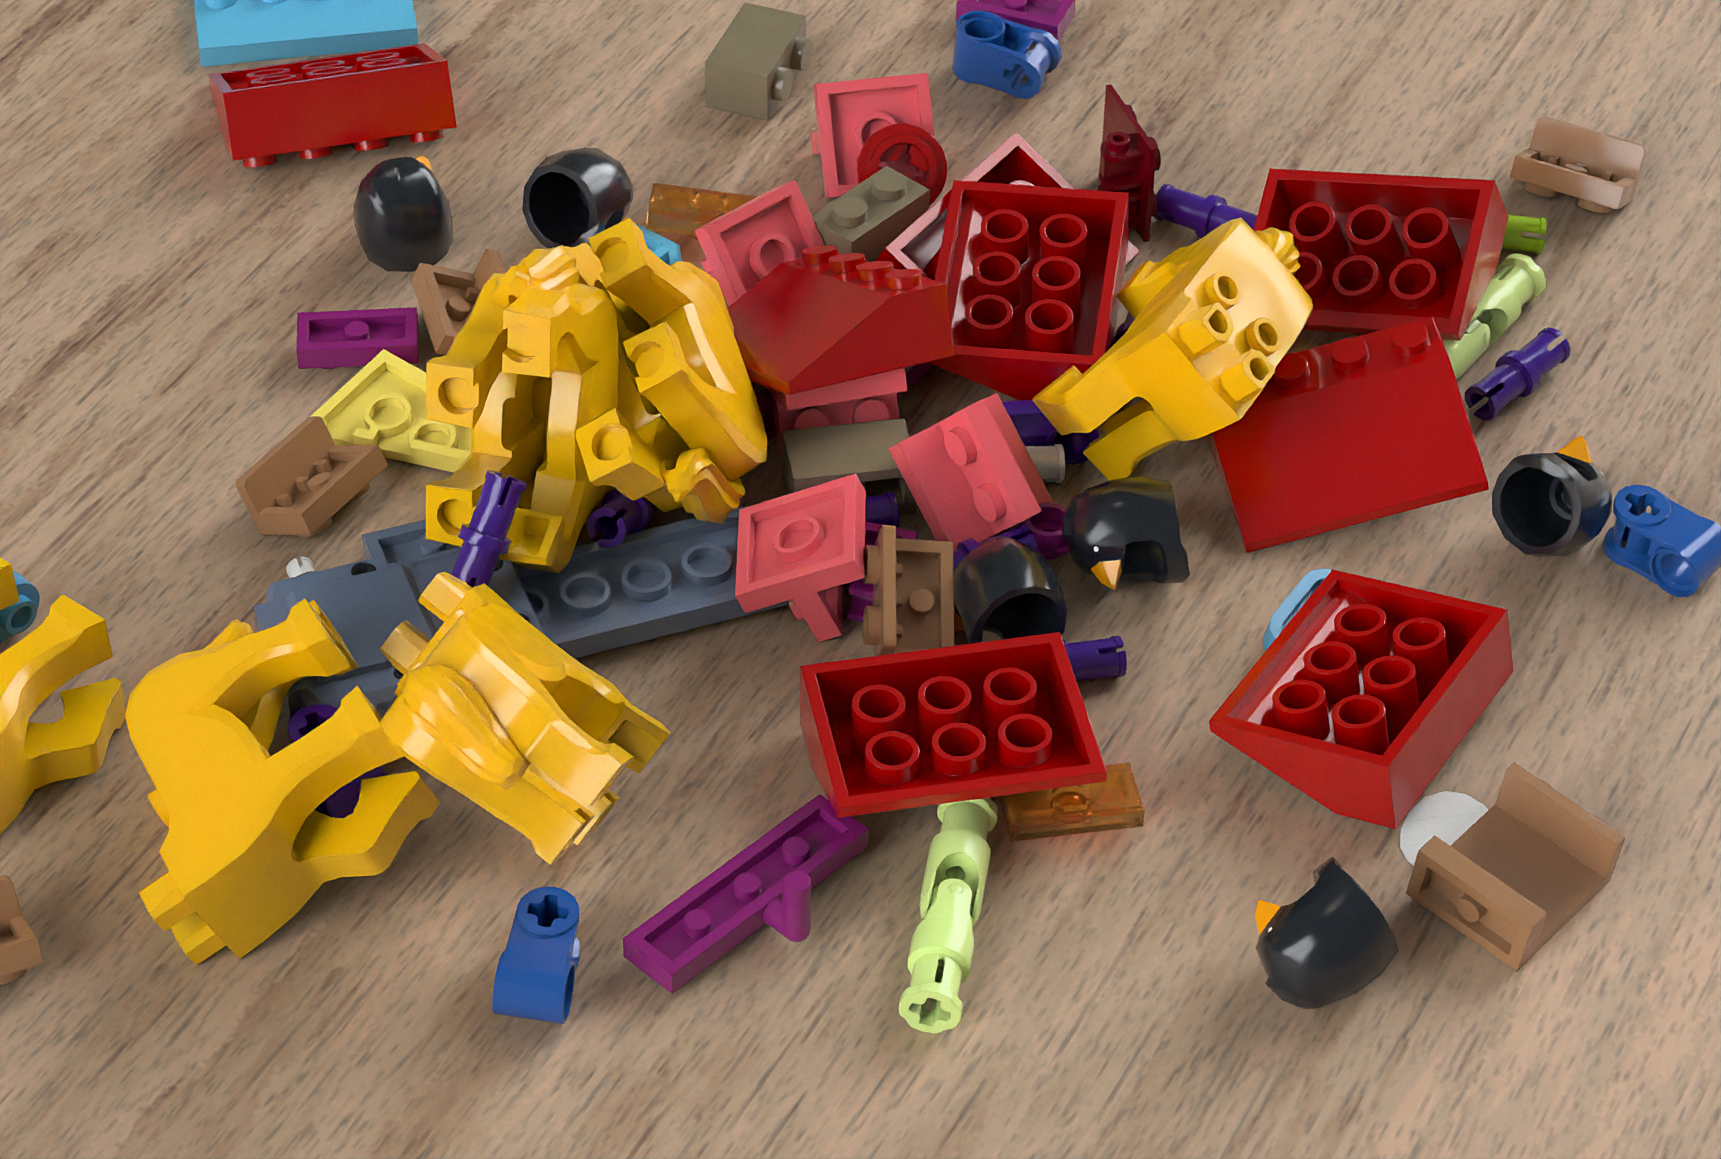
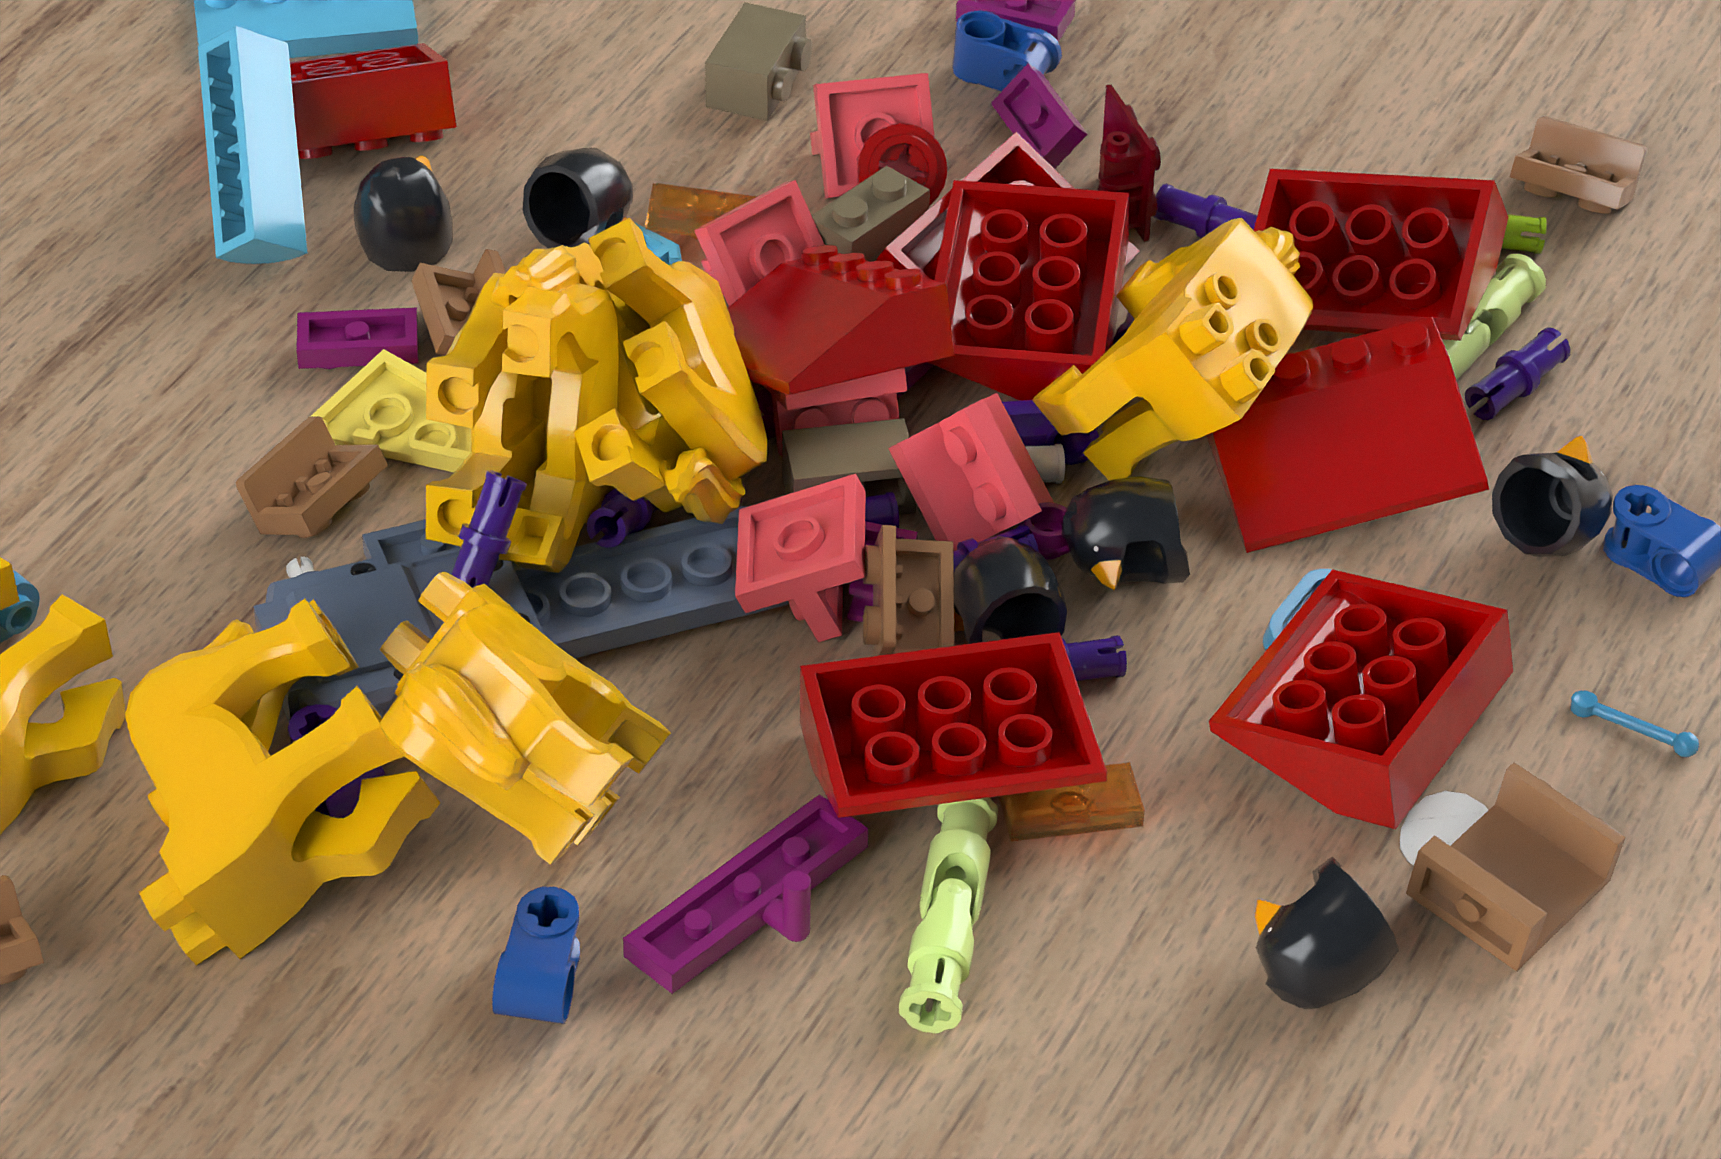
(252, 148): none -> medium azure brick
(1039, 116): none -> magenta plate
(1586, 704): none -> dark azure hinge

